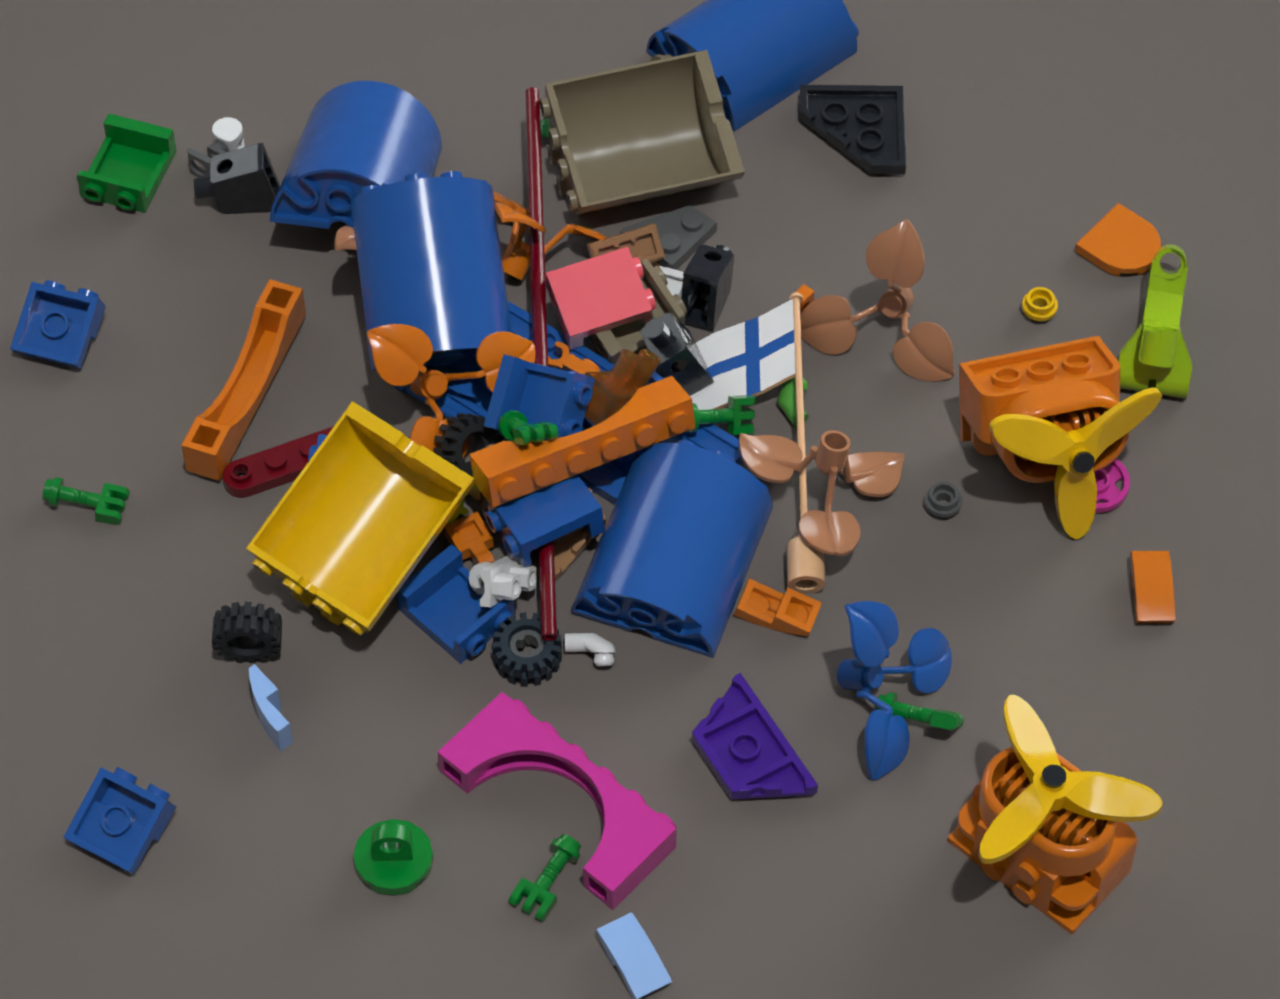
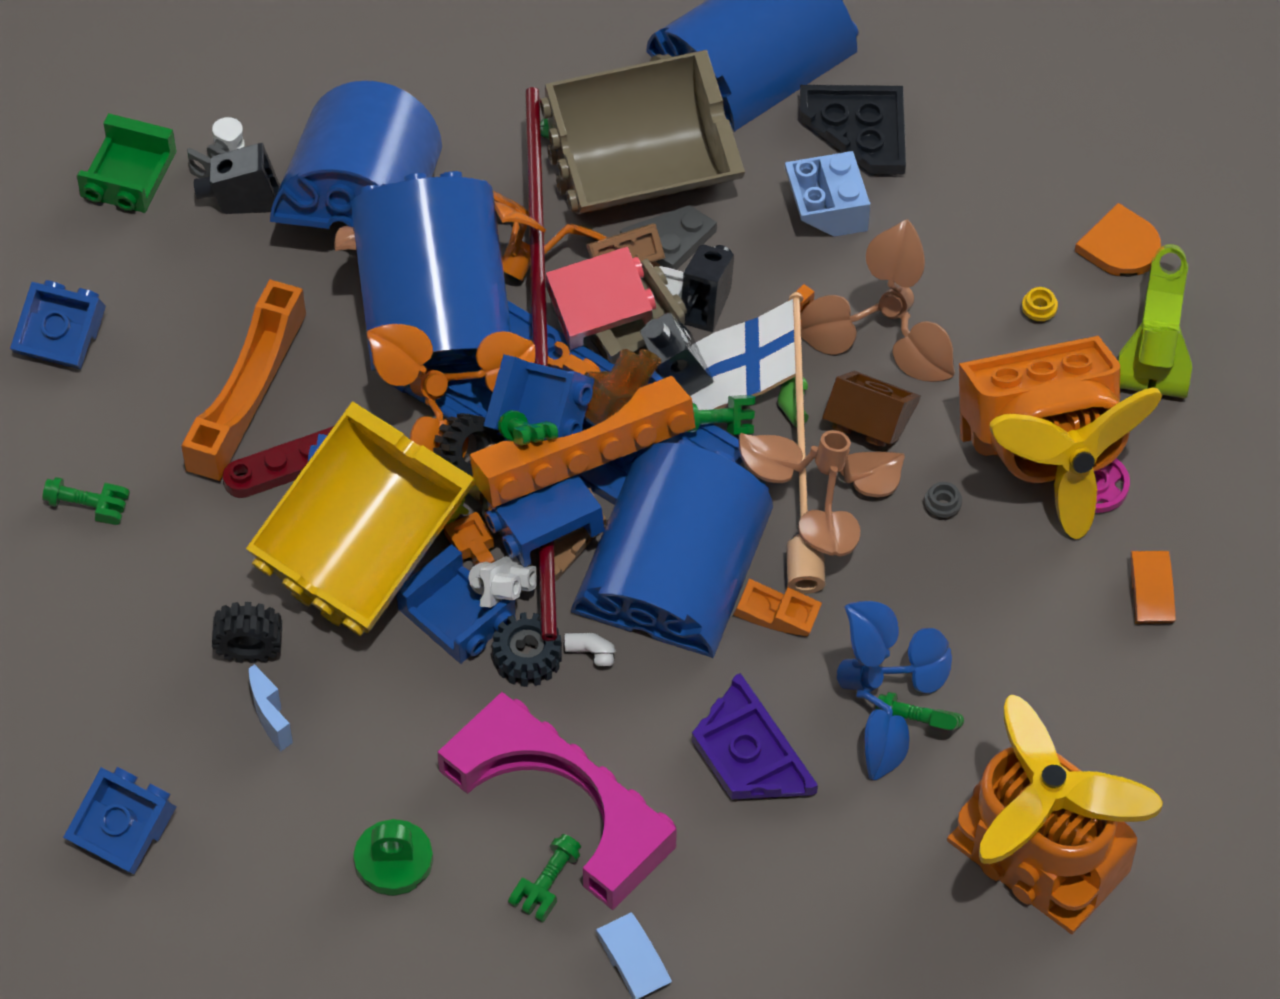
(830, 193): none -> light blue slope
(870, 407): none -> reddish brown slope

